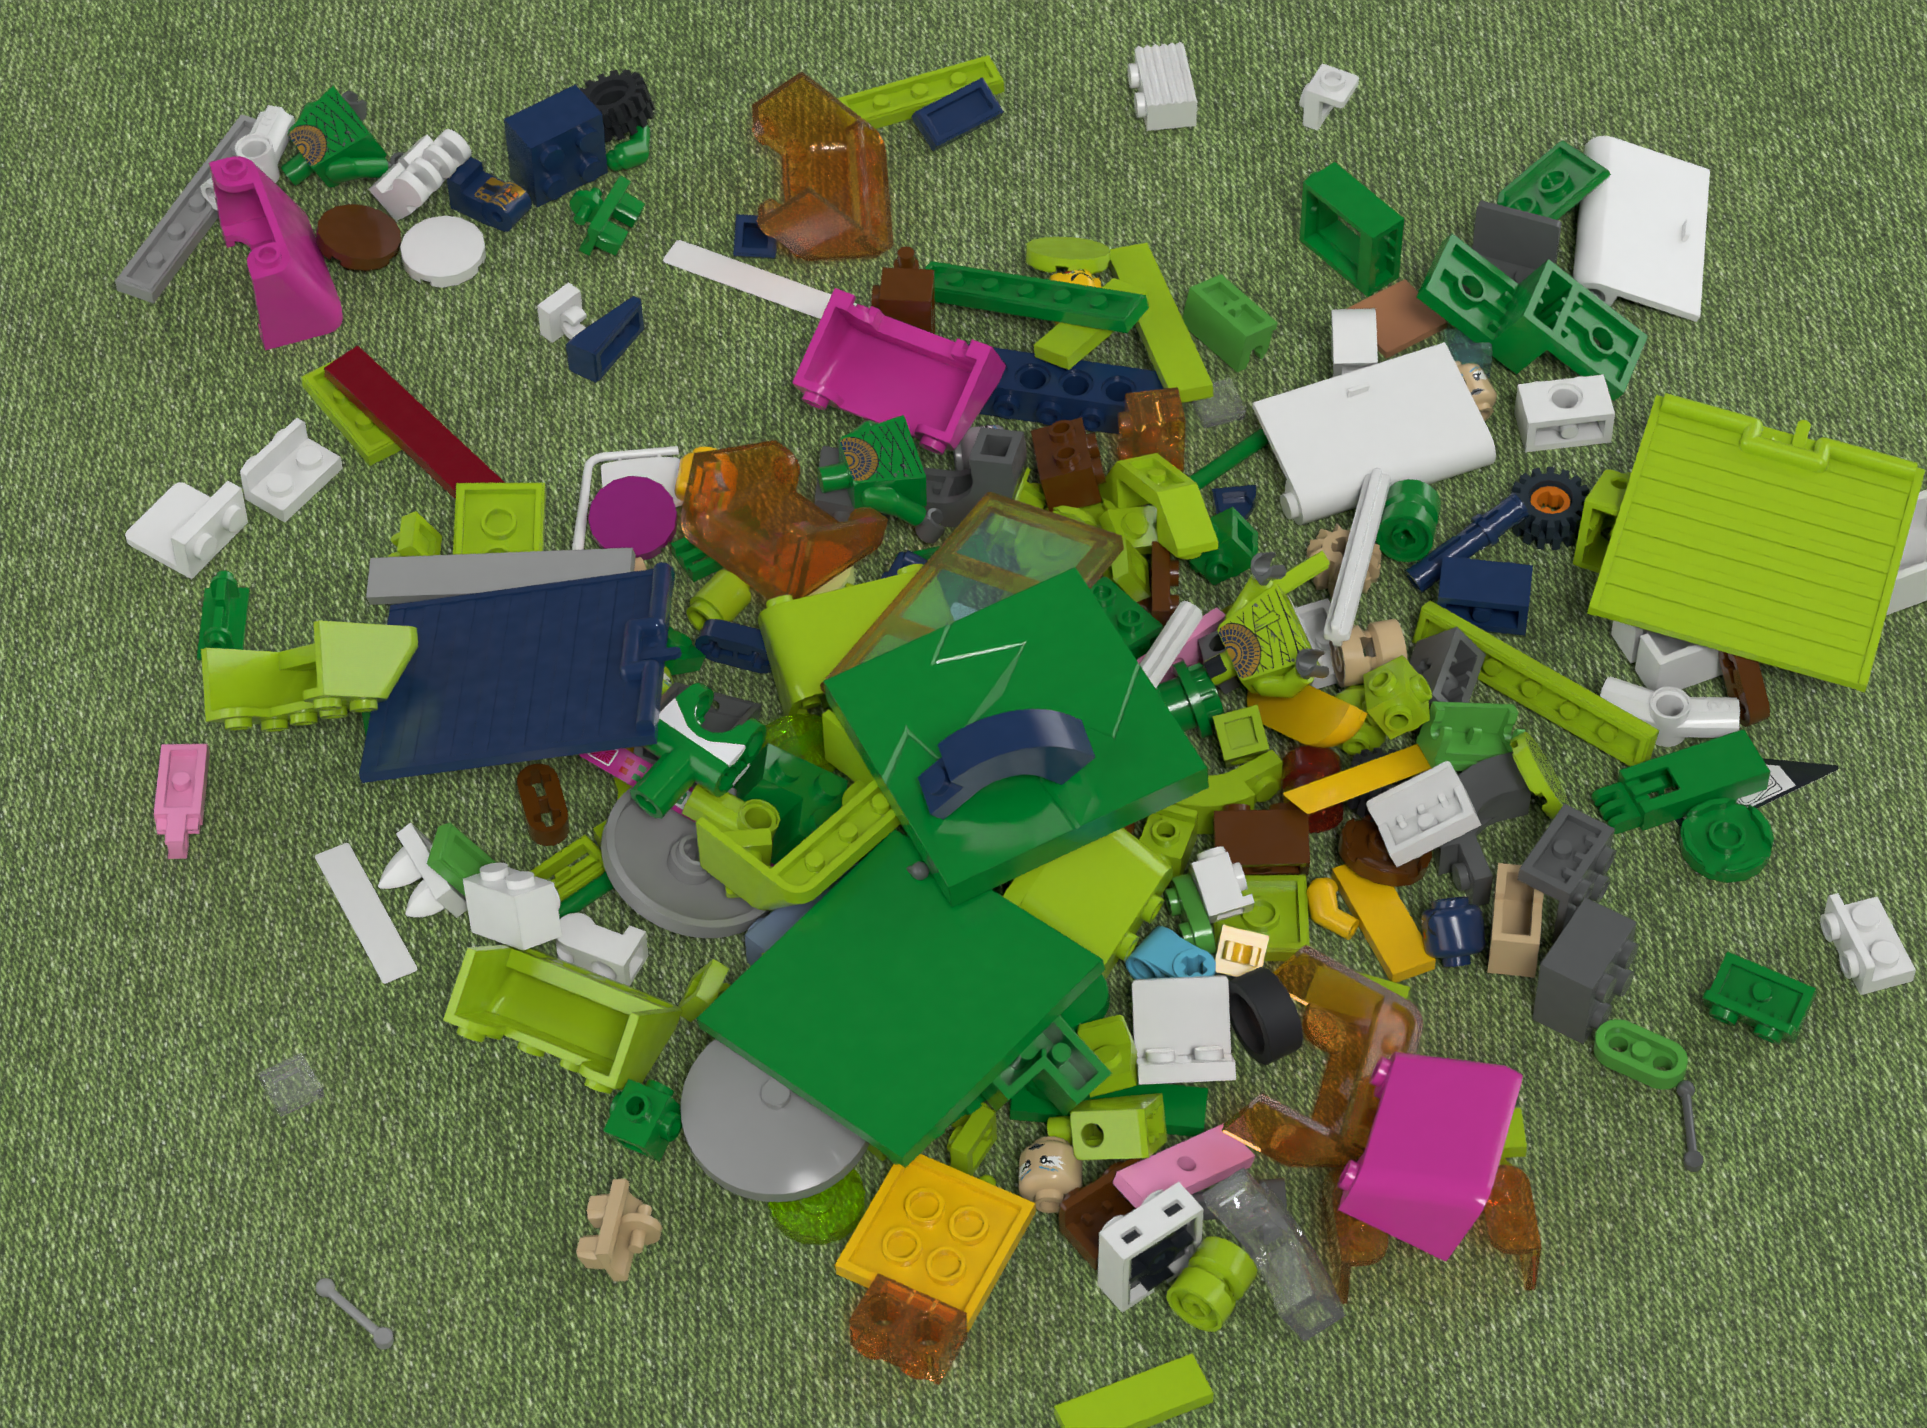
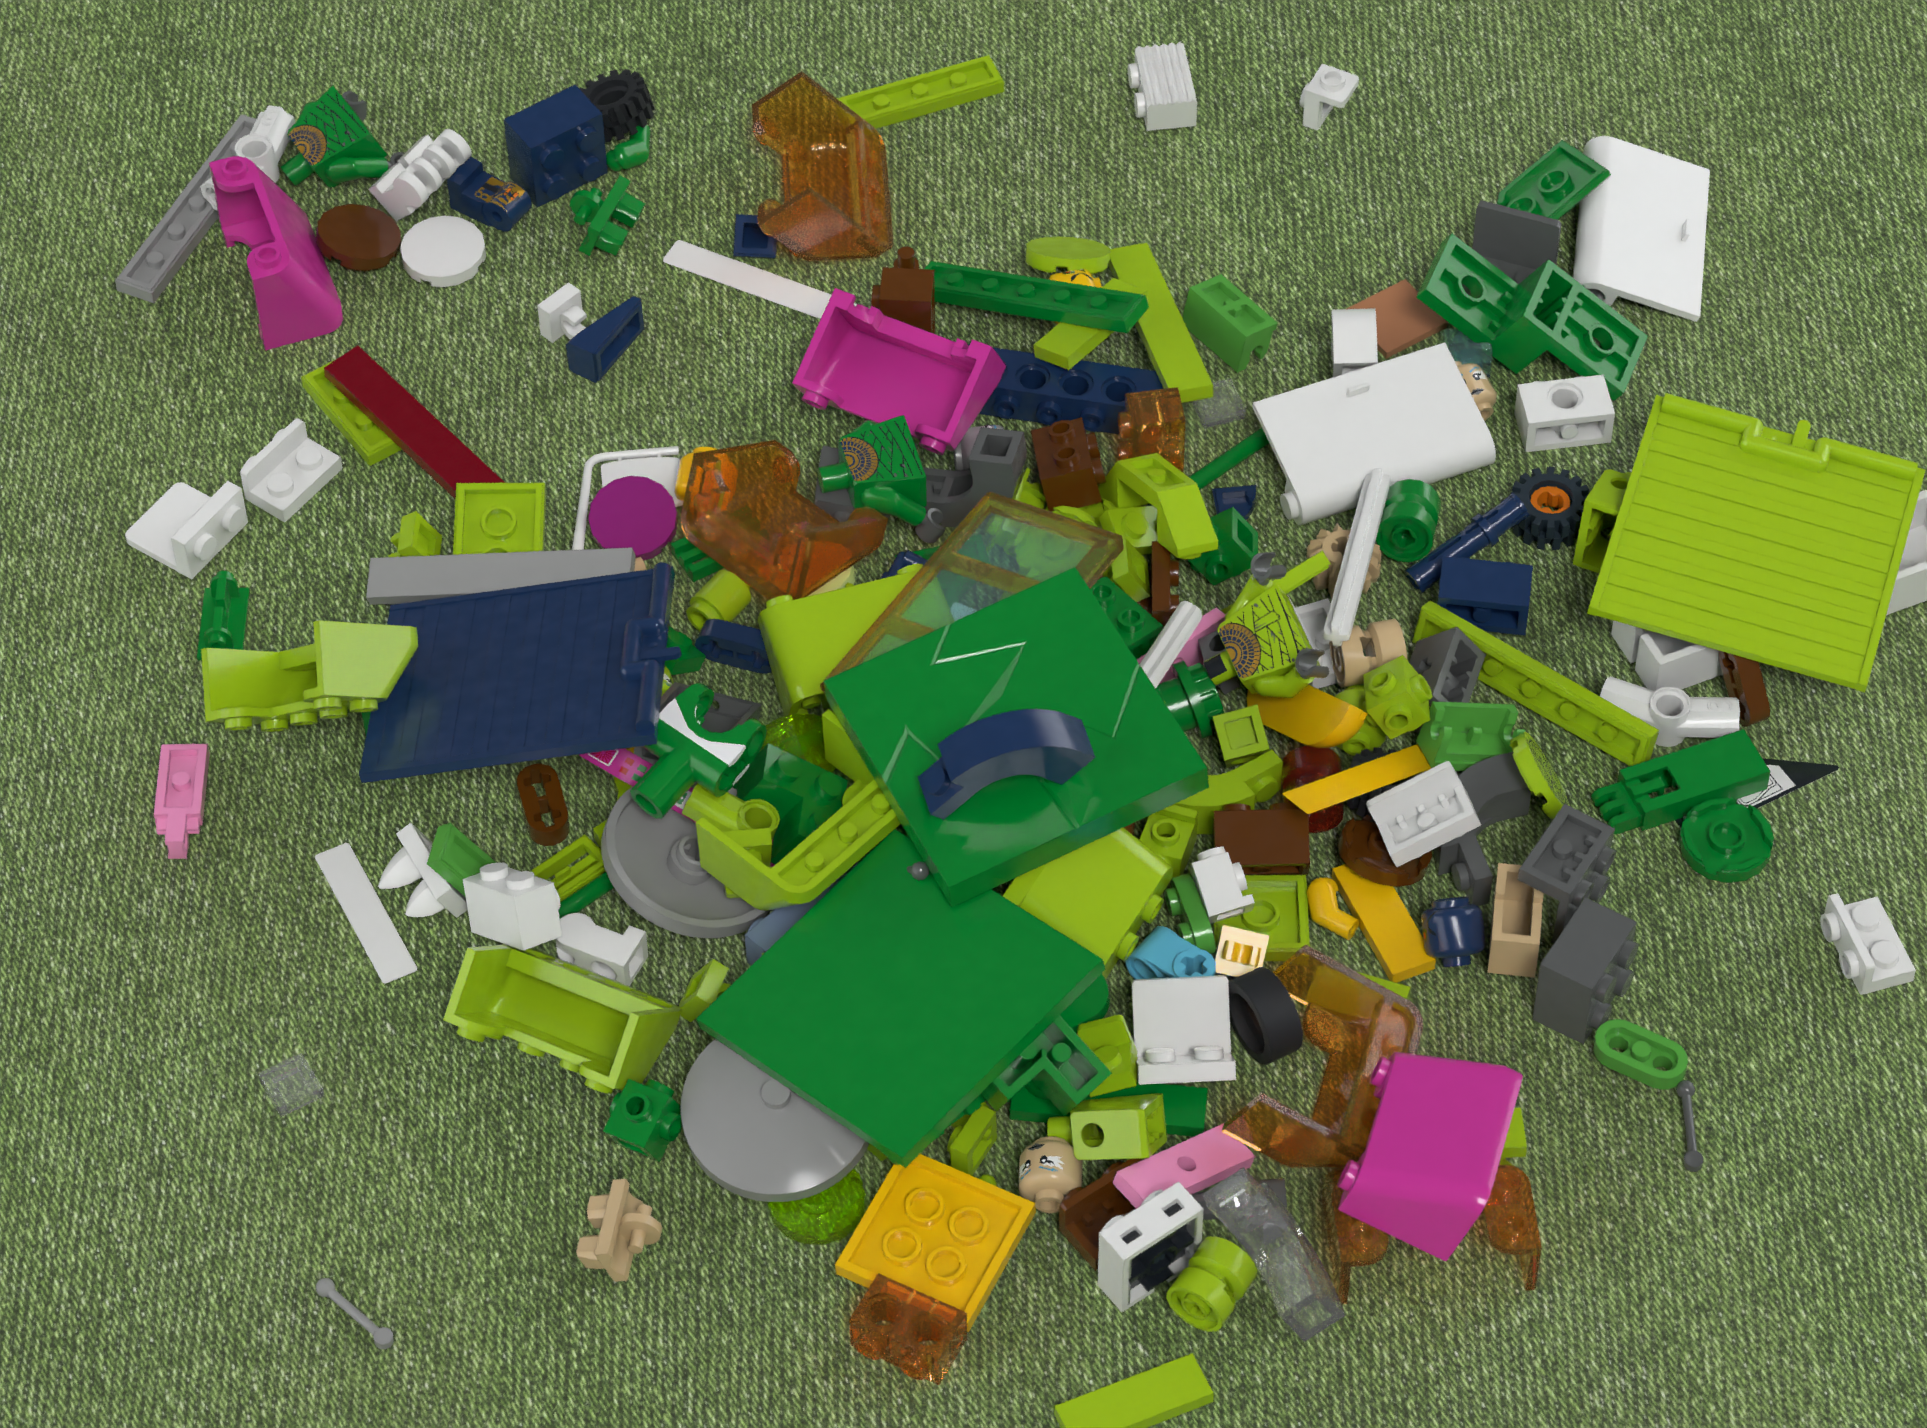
(957, 114): dark blue tile -> none
(1366, 260): green window -> none
(1759, 999): green bracket -> none

